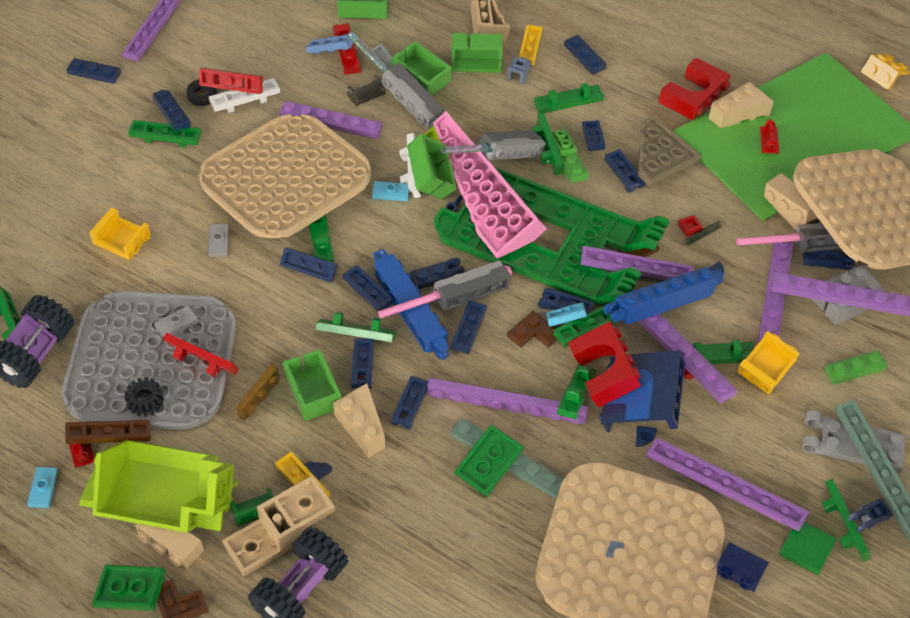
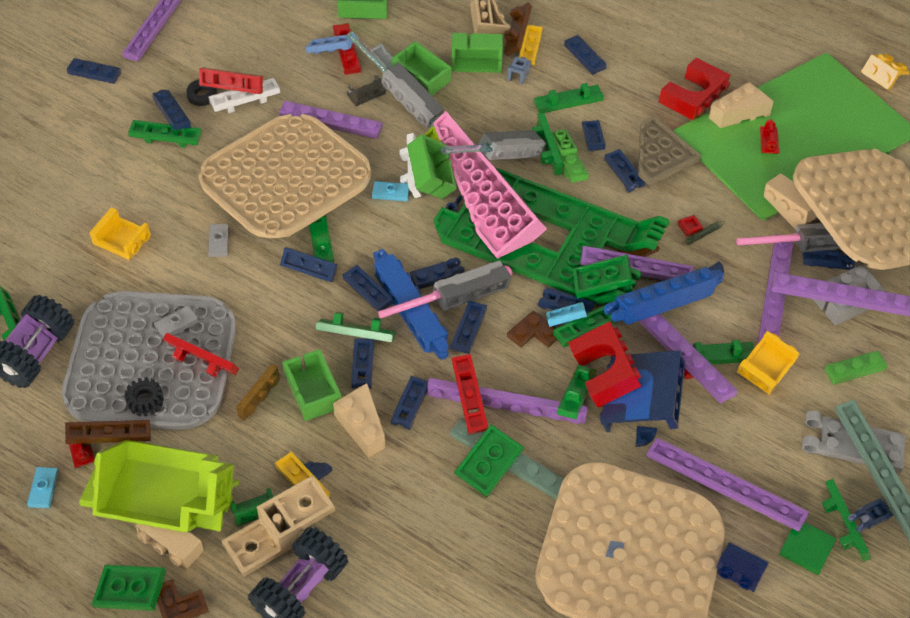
(469, 394): none -> red hinge
(516, 33): none -> reddish brown hinge
(602, 276): none -> green tile

